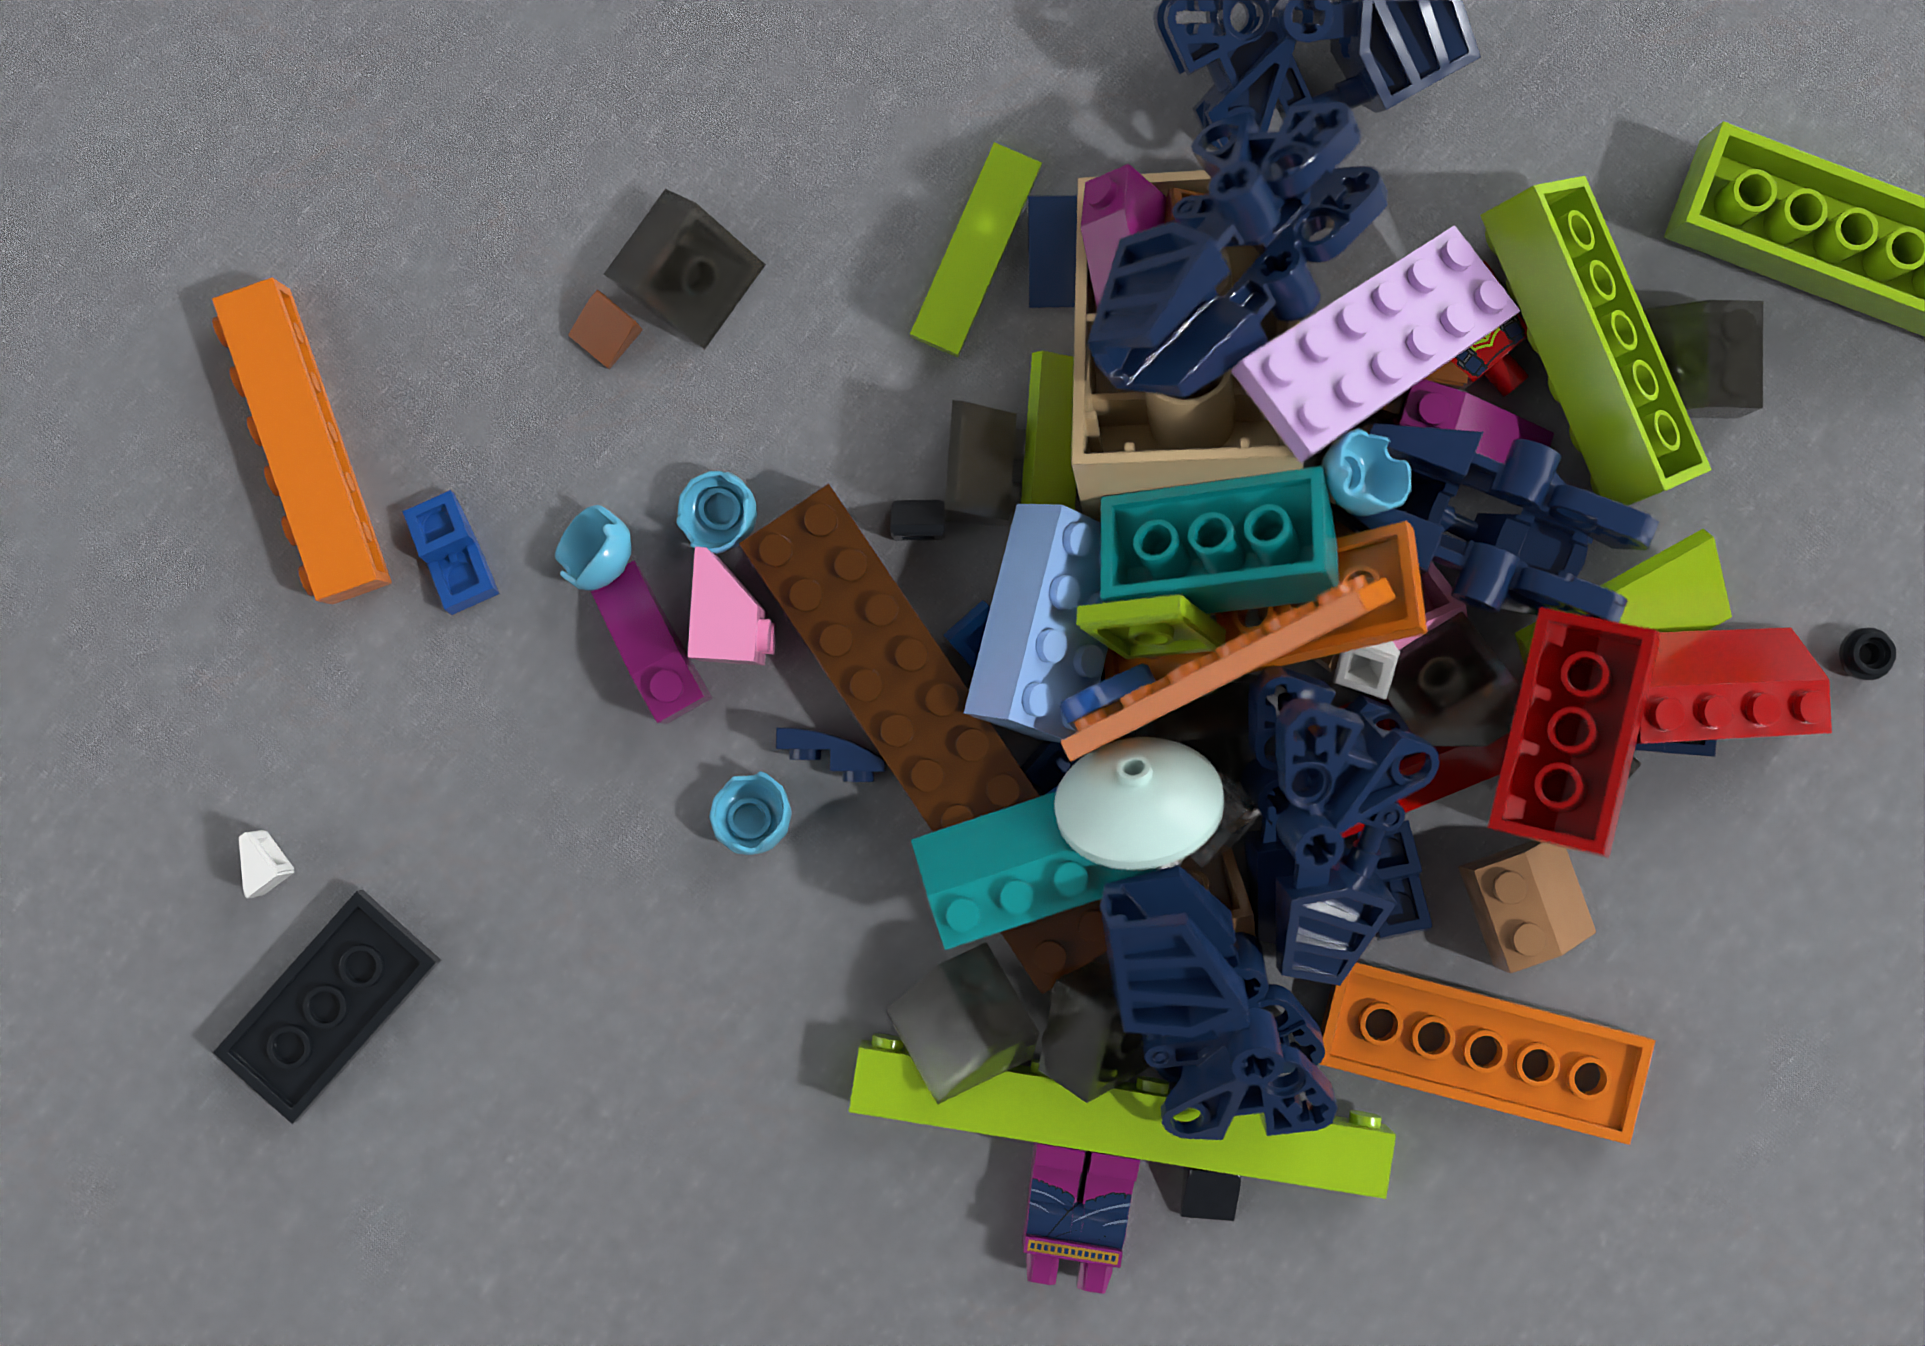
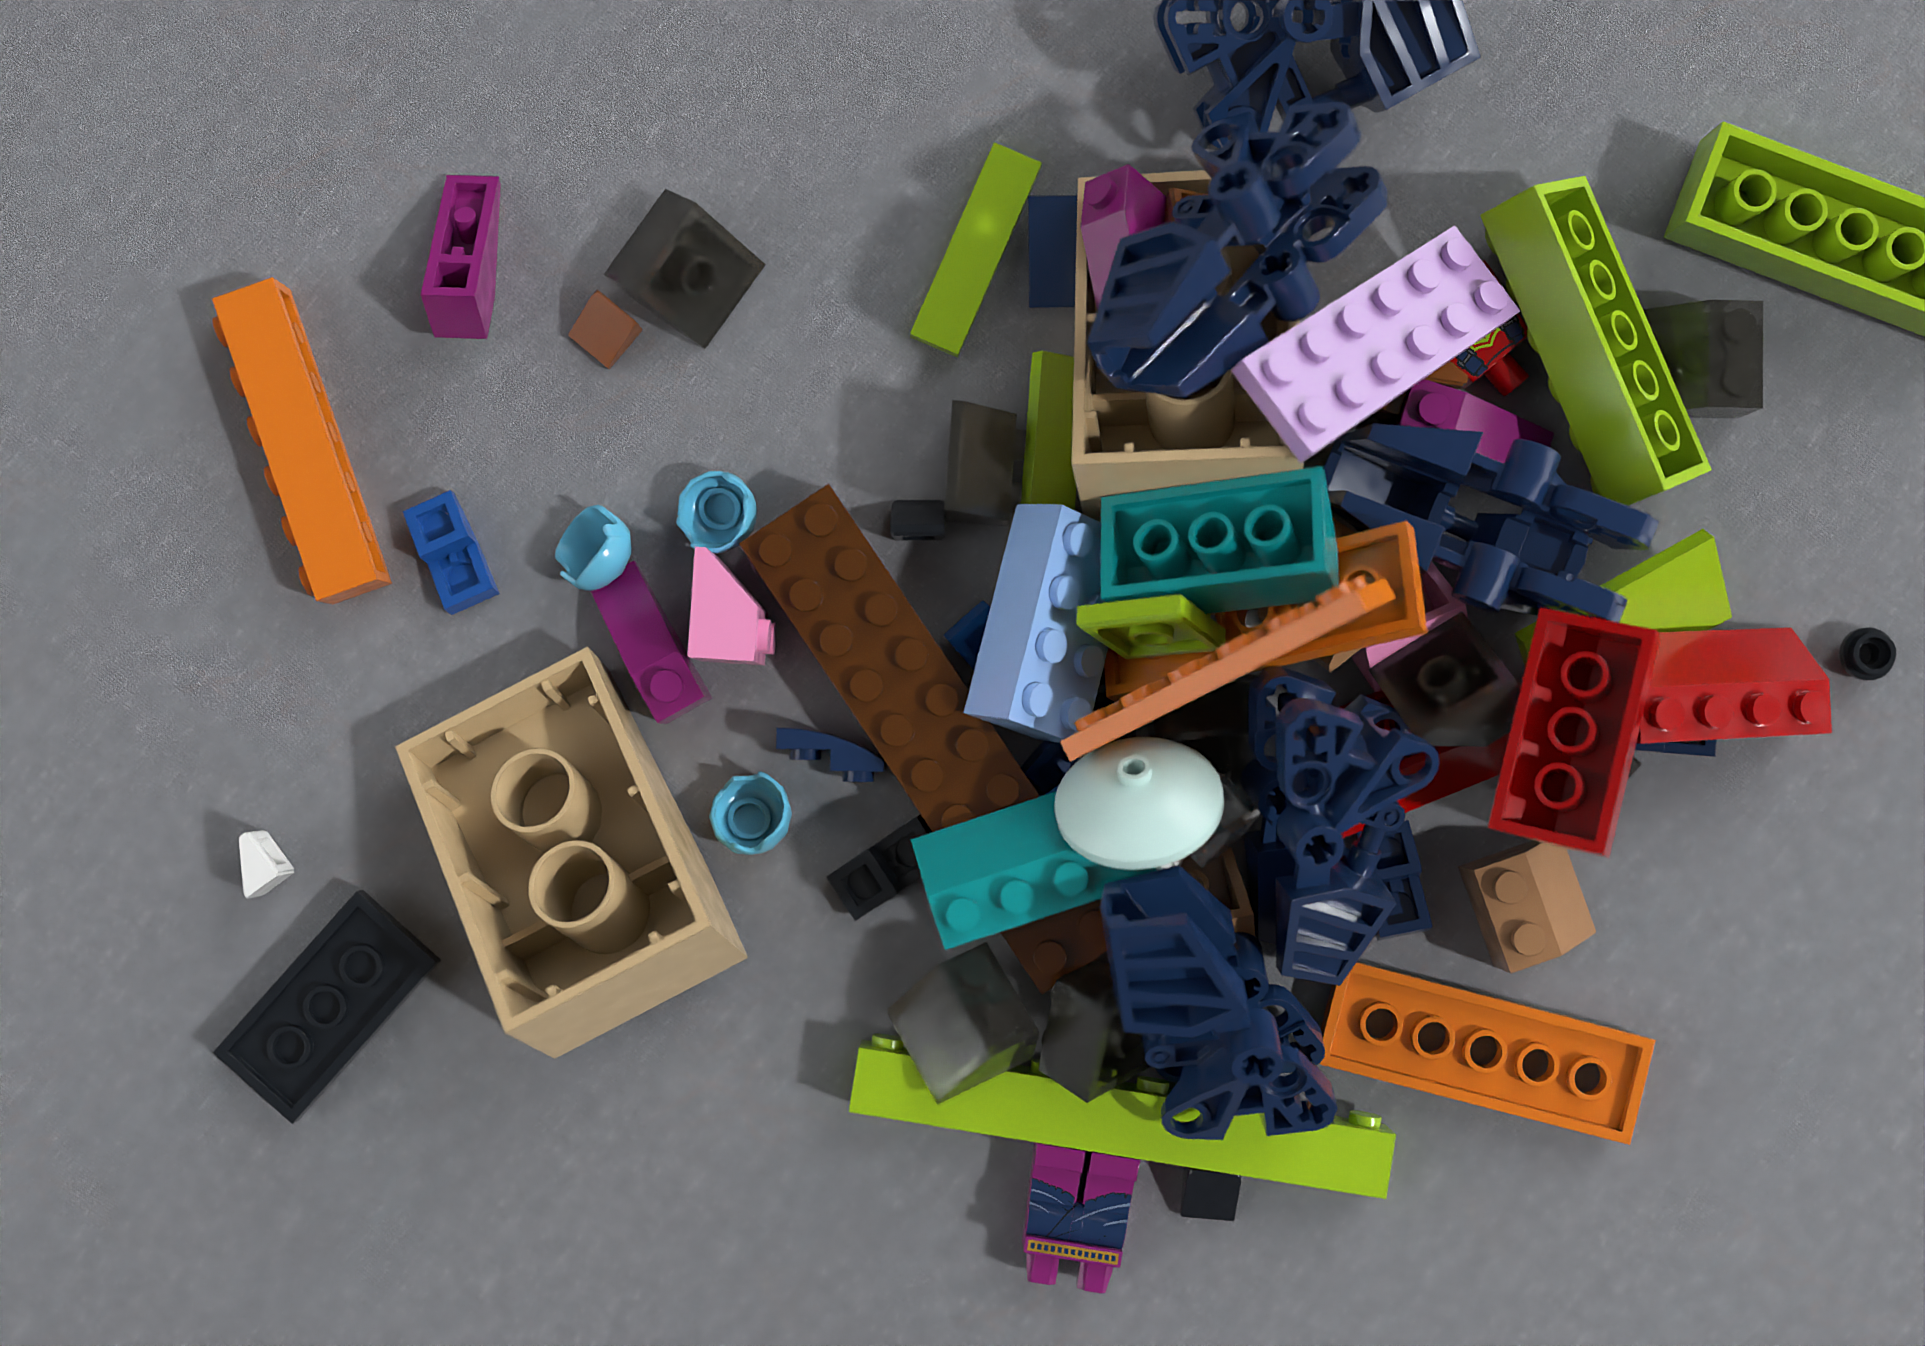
(463, 258): none -> magenta slope
(567, 857): none -> tan slope
(879, 870): none -> black slope
(1106, 692): blue tile -> none
(1364, 475): medium azure hair -> none
(1368, 669): white slope -> none

